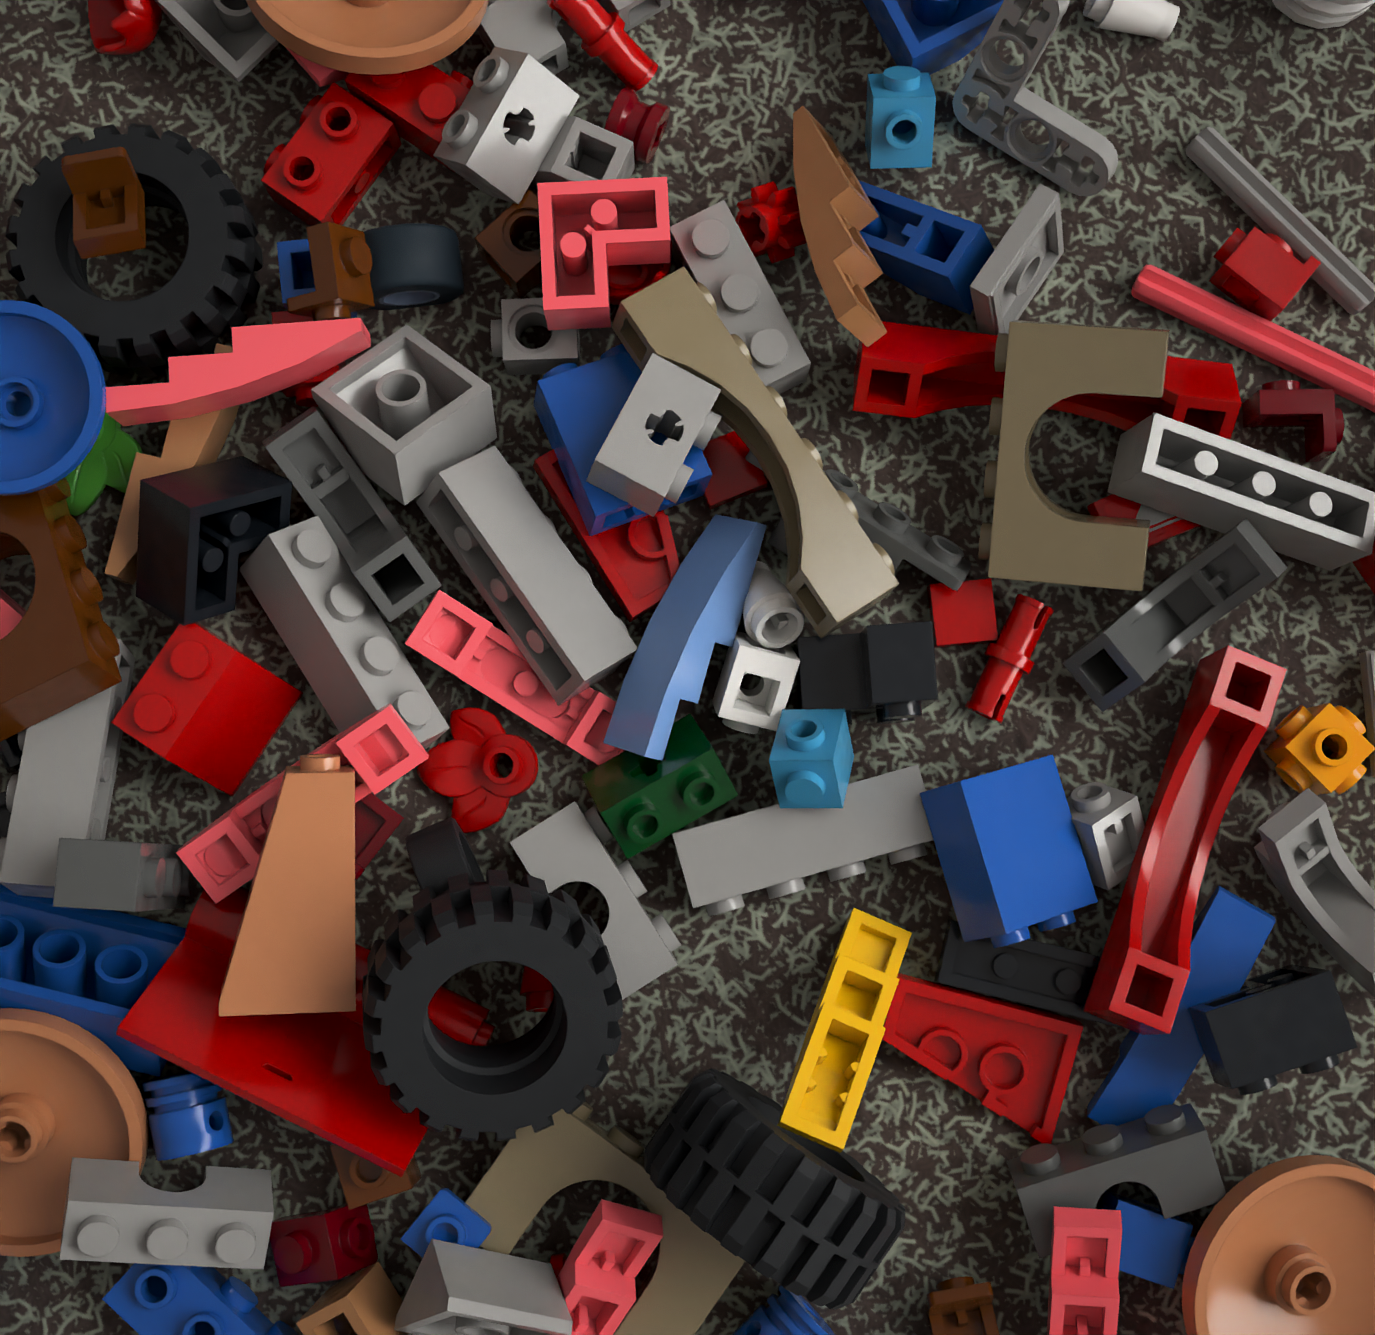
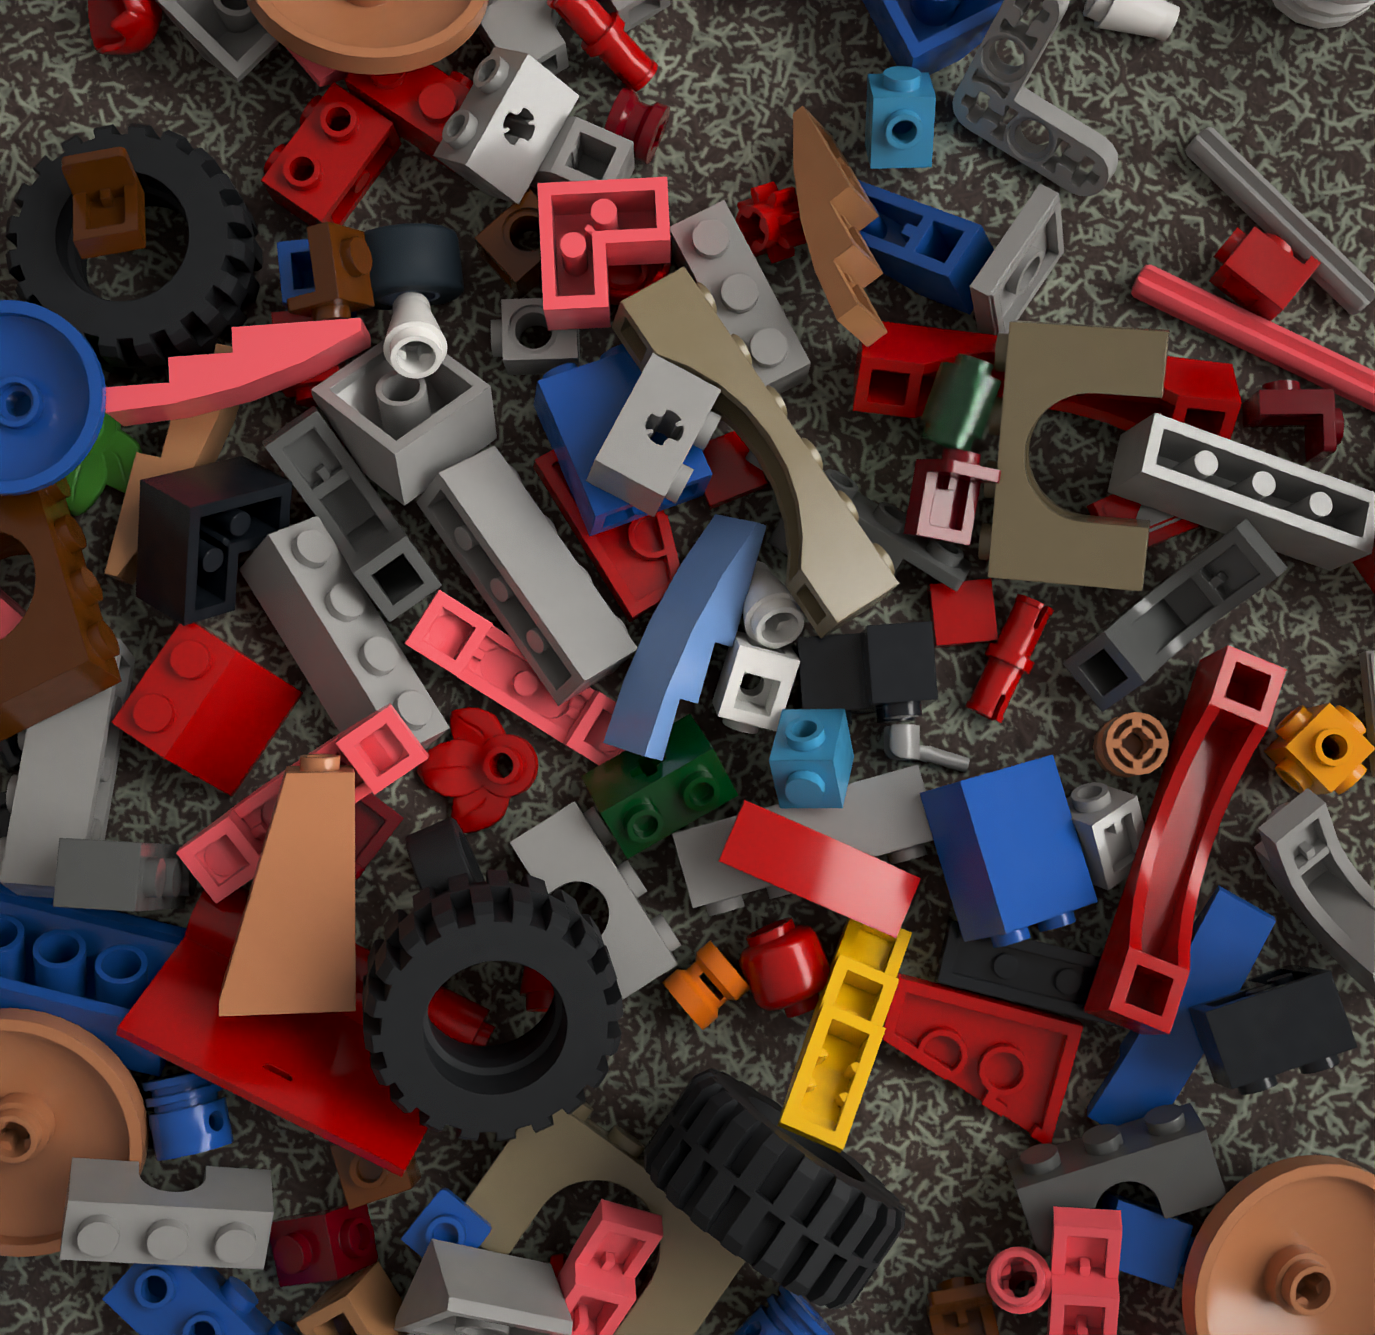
(414, 338): none -> white cone
(696, 995): none -> orange wheel
(785, 967): none -> red head
(819, 869): none -> red slope
(903, 744): none -> light grey hand
(947, 496): none -> bracket
(960, 402): none -> clear green brick
(1011, 1268): none -> coral cone
(1117, 745): none -> nougat wheel

